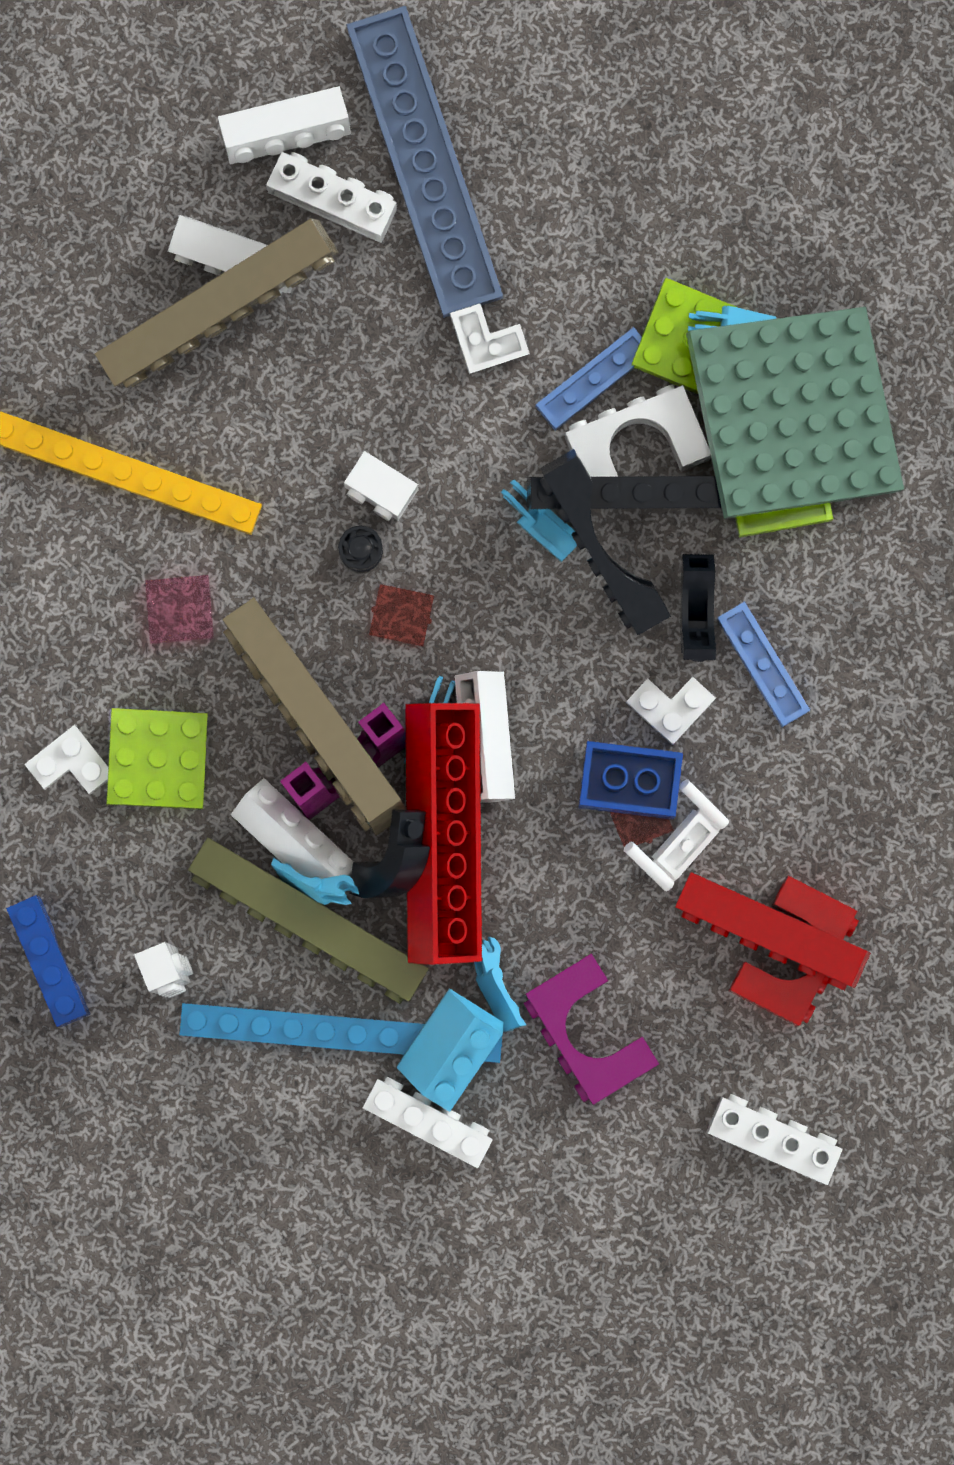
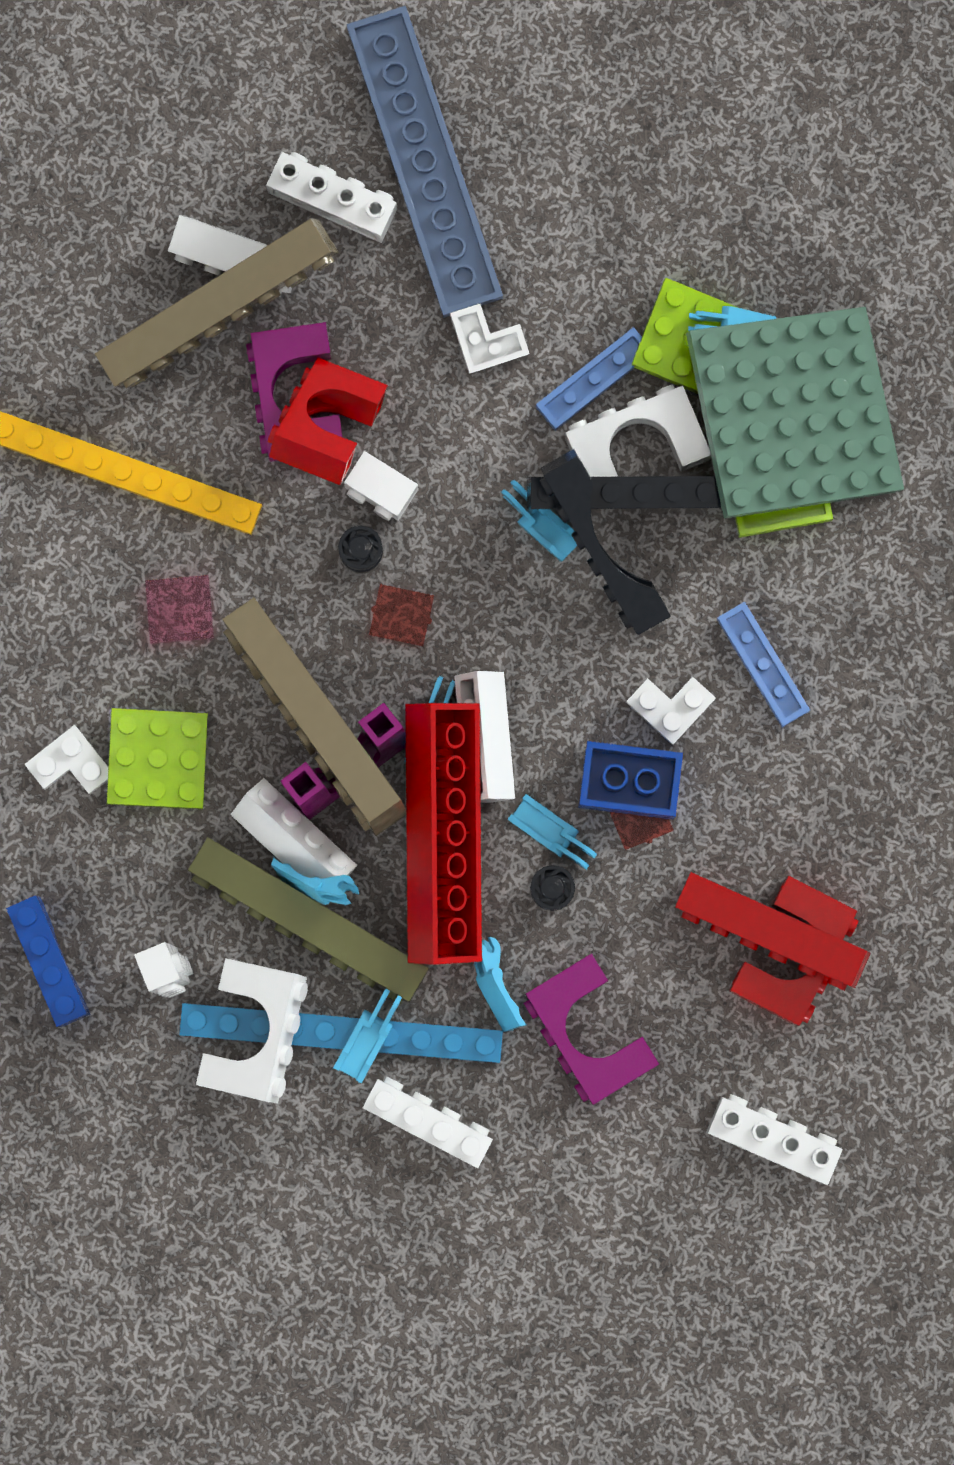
(264, 1073): none -> white arch
(273, 354): none -> magenta arch
(284, 125): white brick -> none
(324, 389): none -> red arch
(366, 1041): none -> medium azure arm
(402, 862): black arch -> none
(450, 1049): medium azure slope -> none
(548, 829): none -> medium azure arm
(552, 888): none -> black wheel
(684, 843): white plate -> none
(697, 607): black arch -> none

